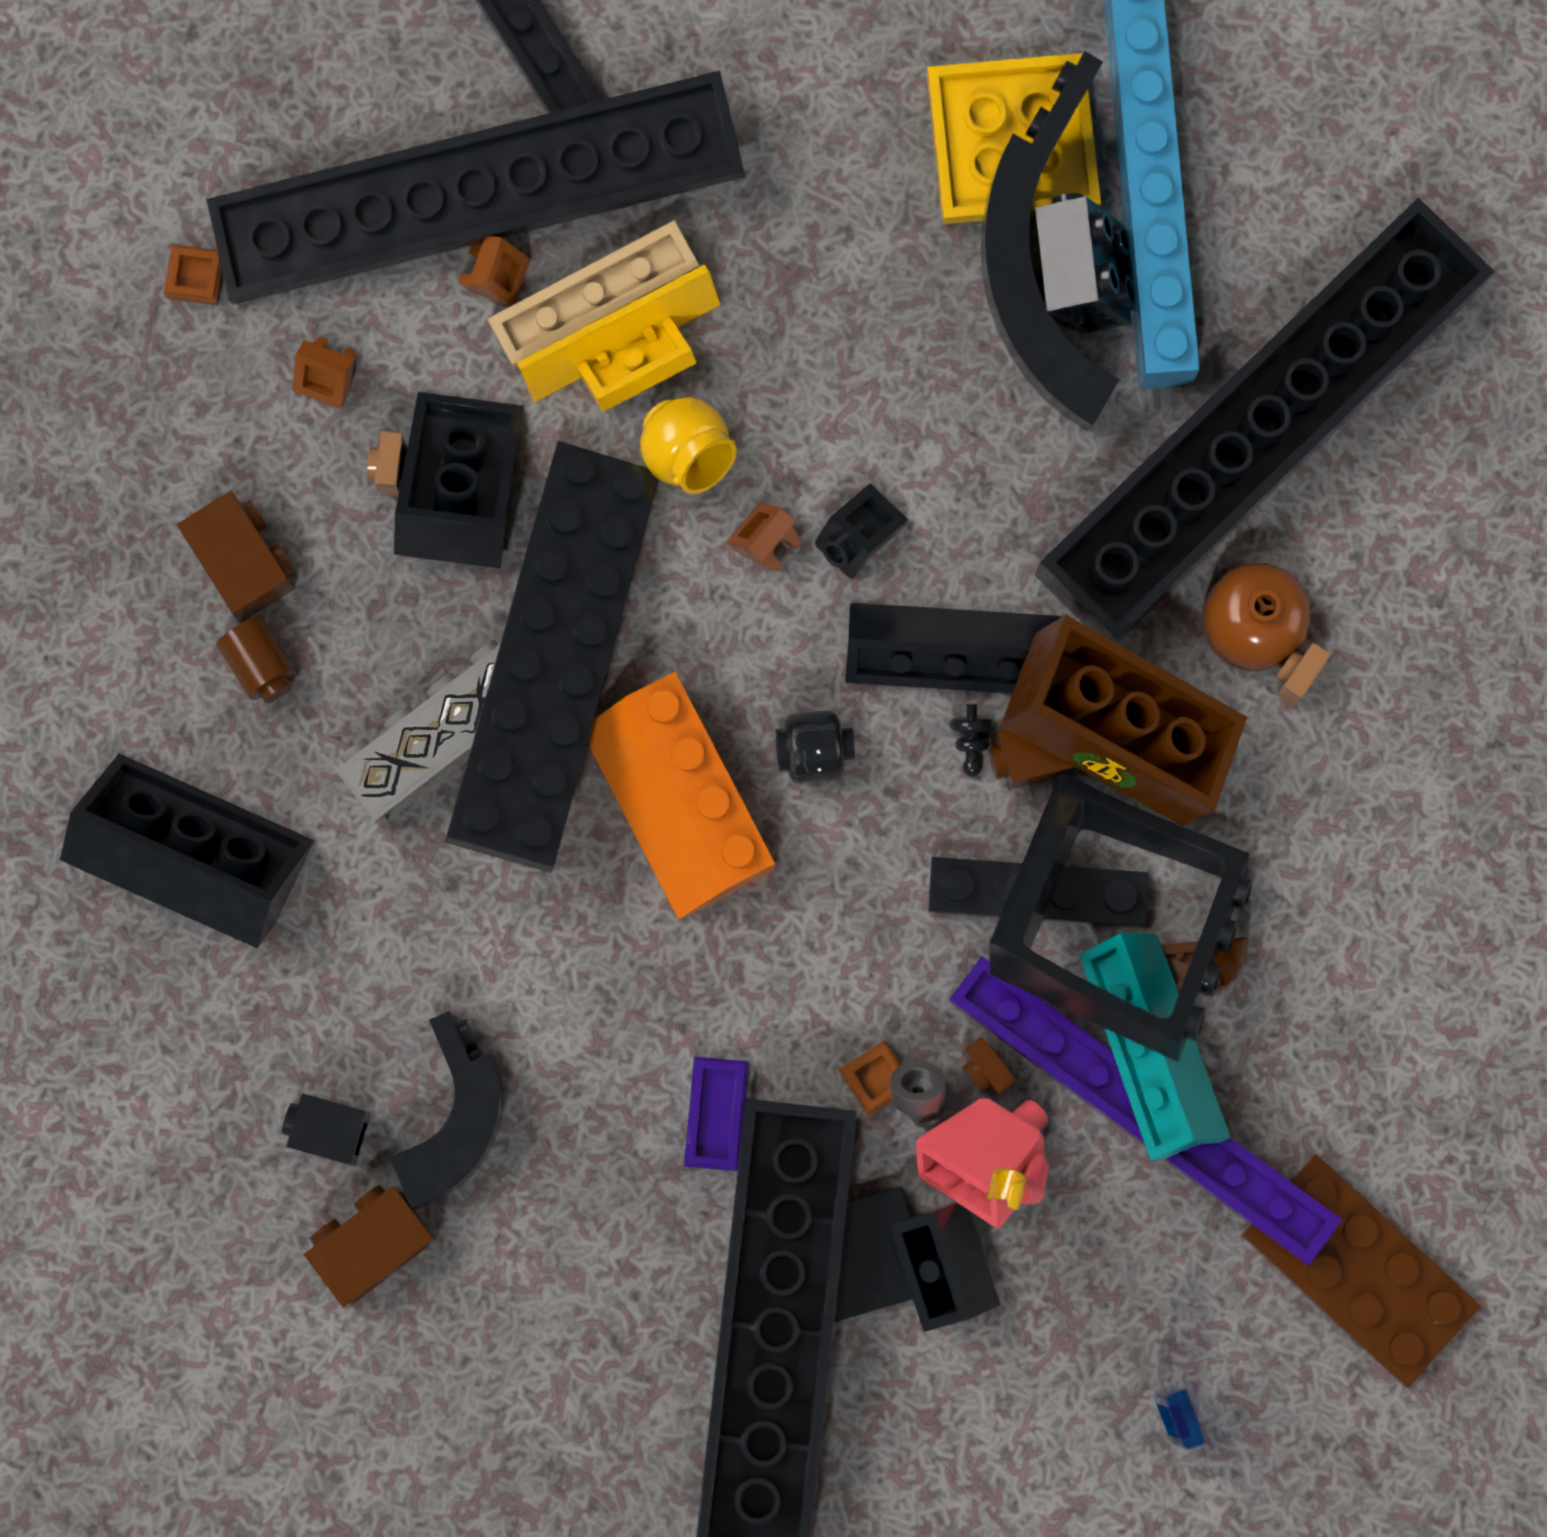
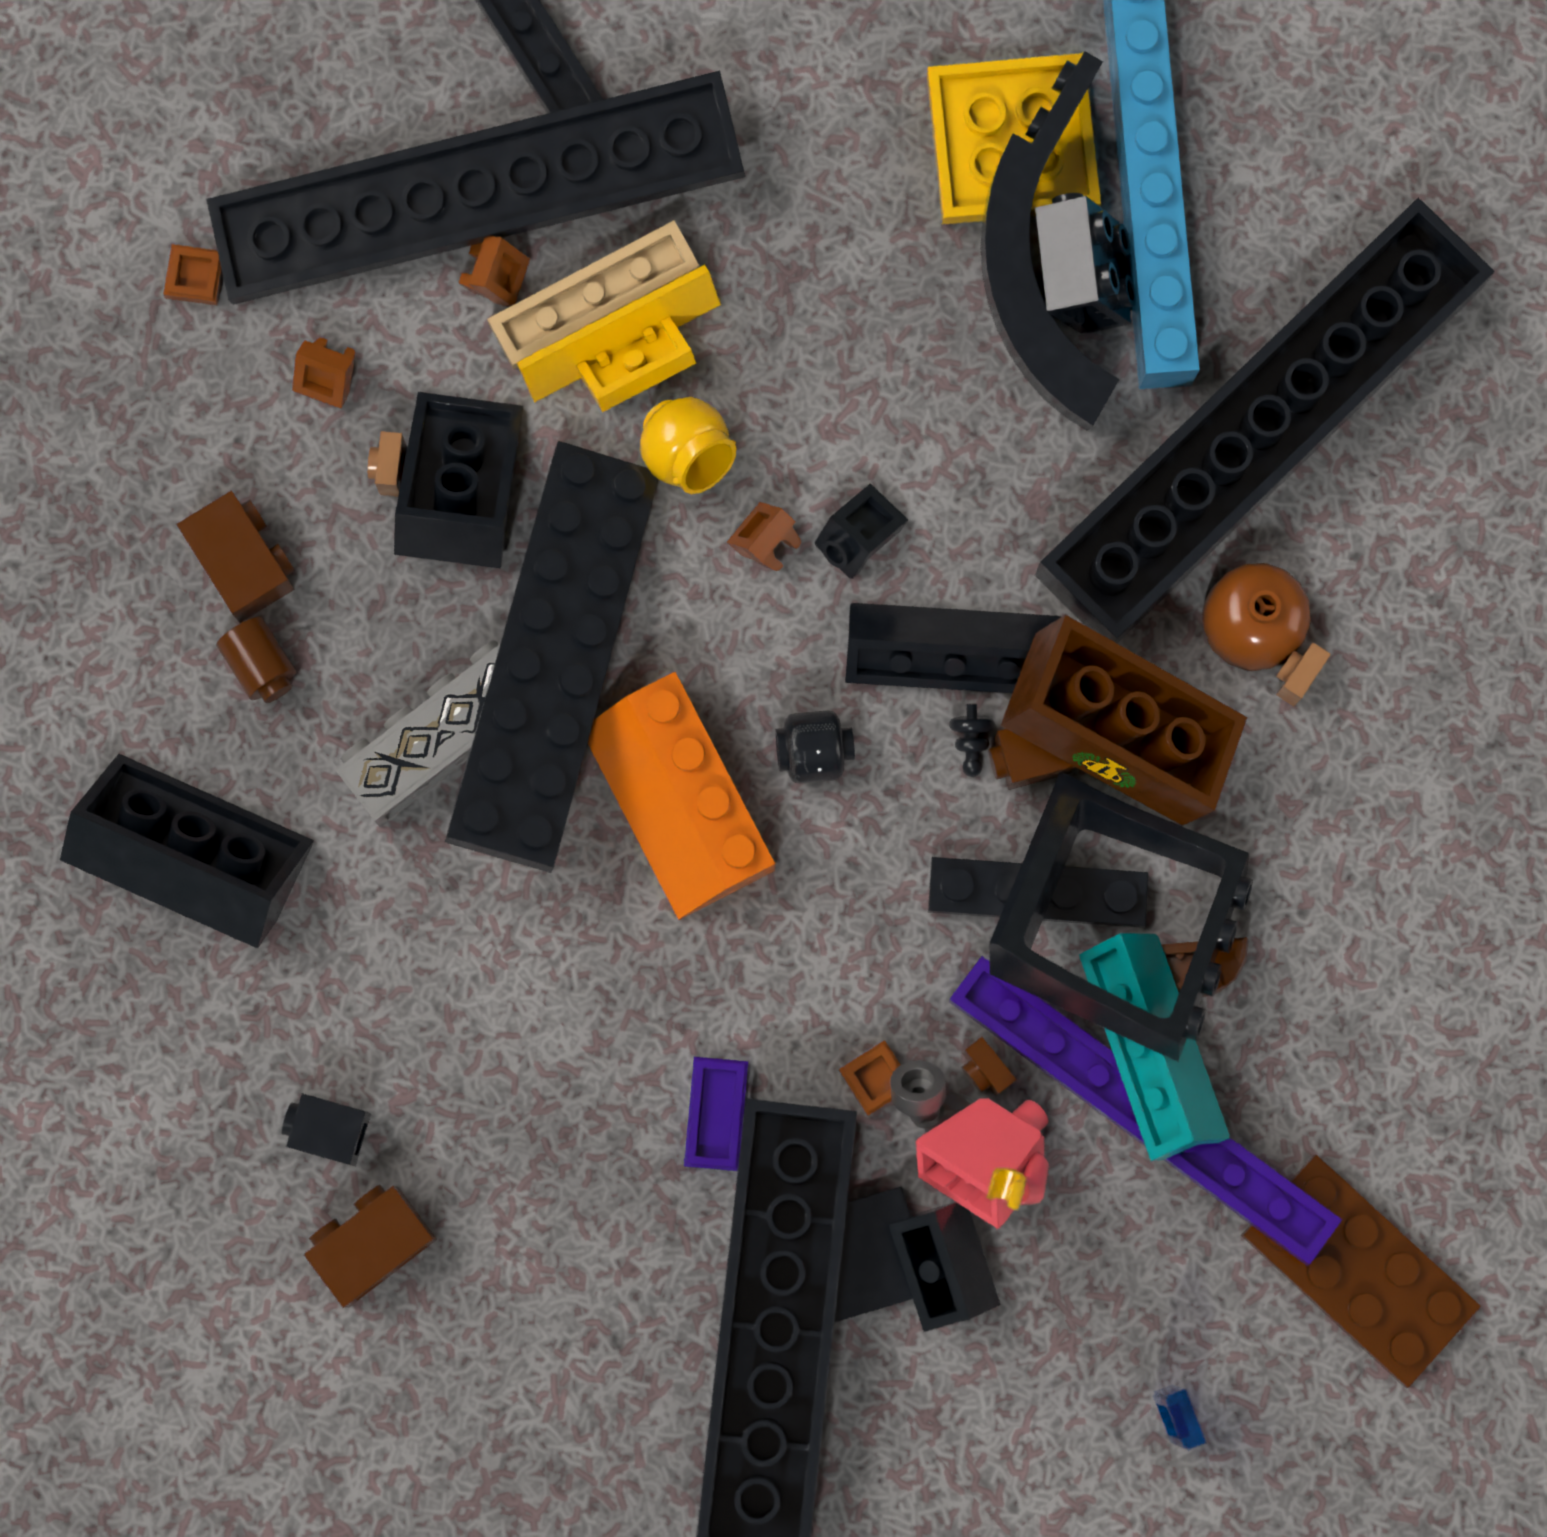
(470, 1131): black arch -> none

